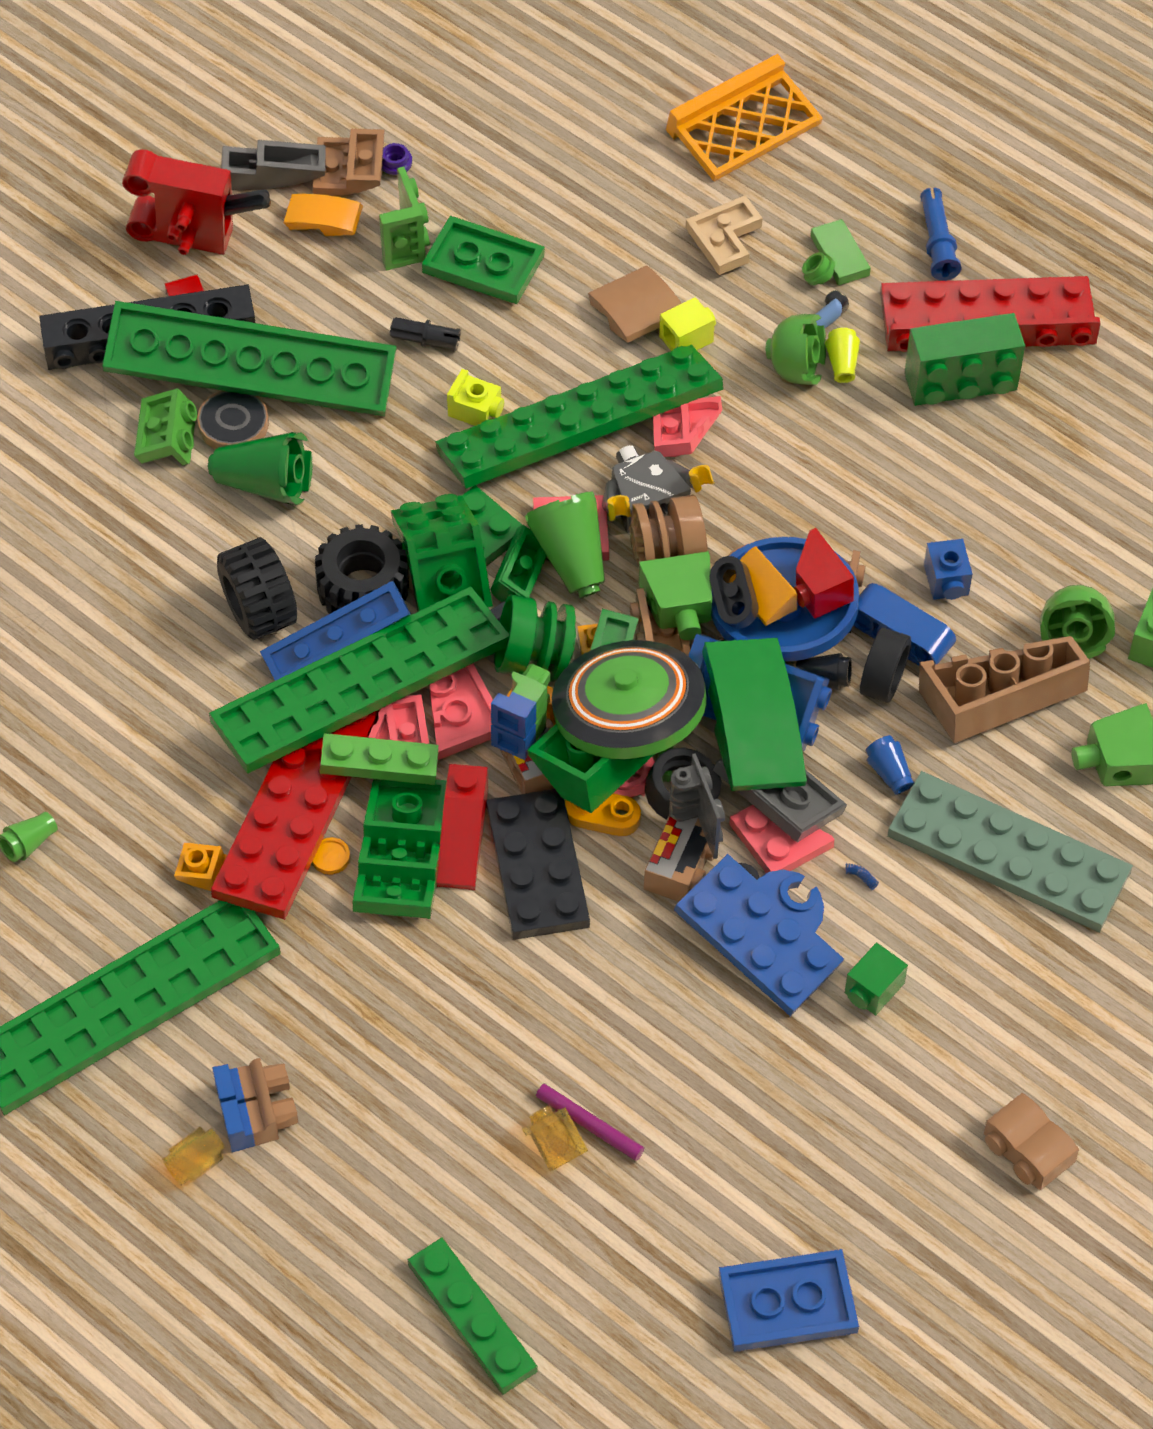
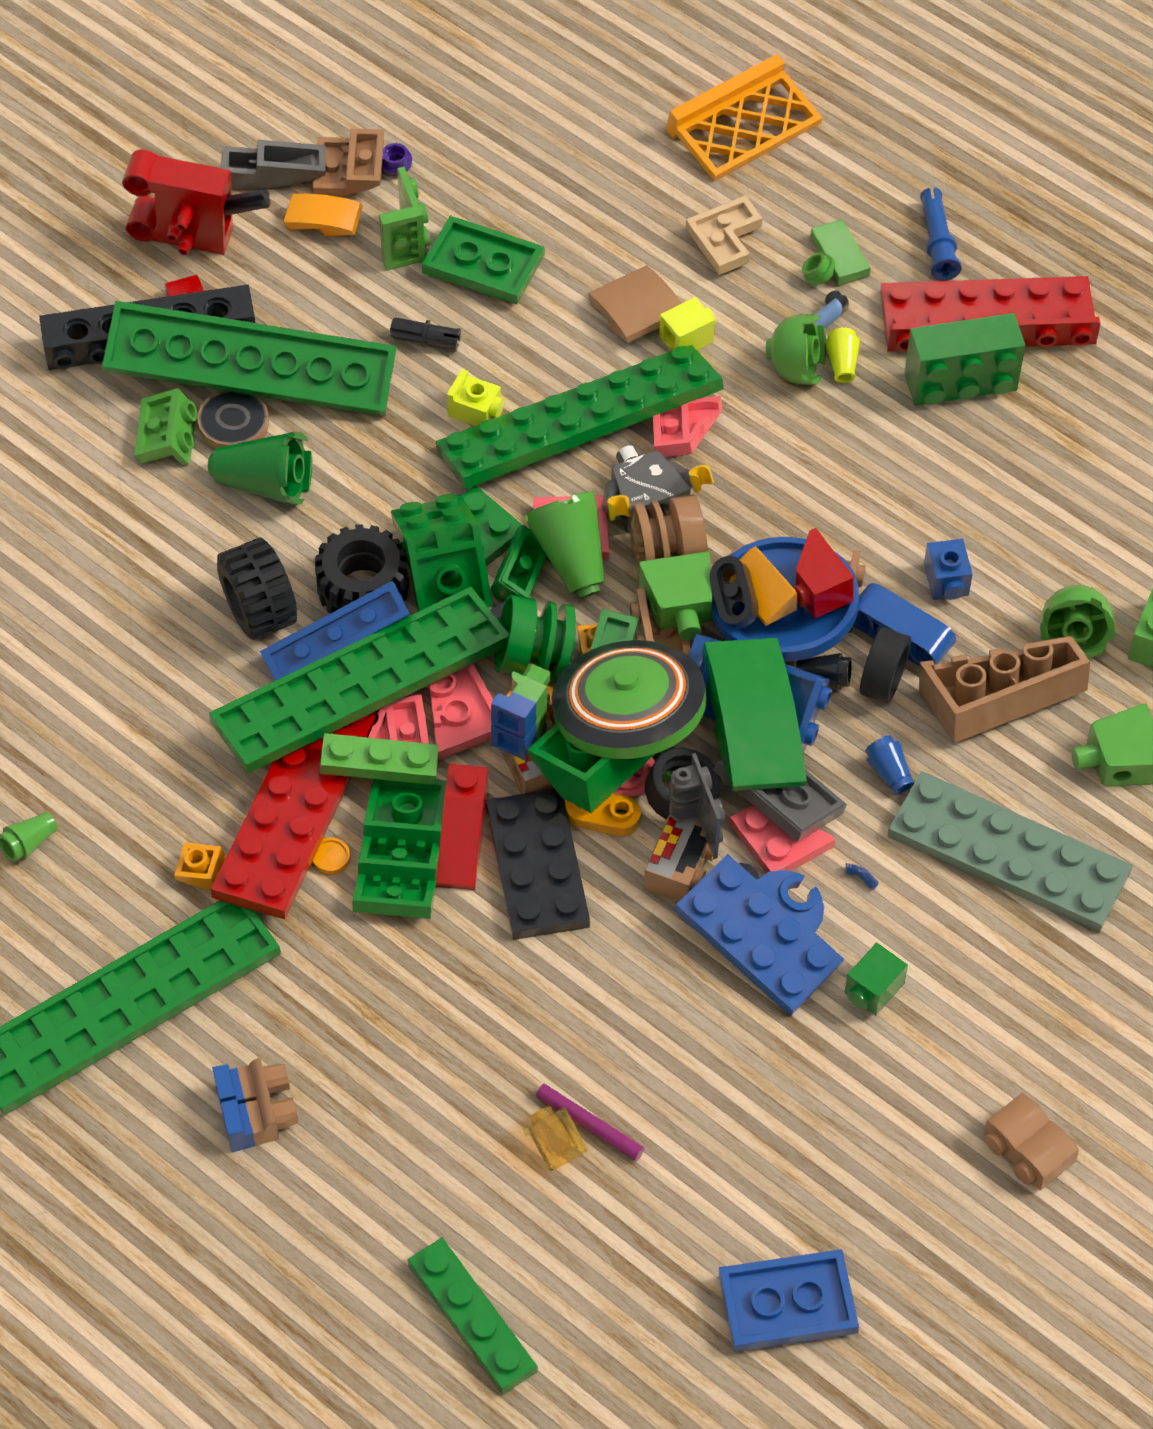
(194, 1155): clear yellow brick -> none

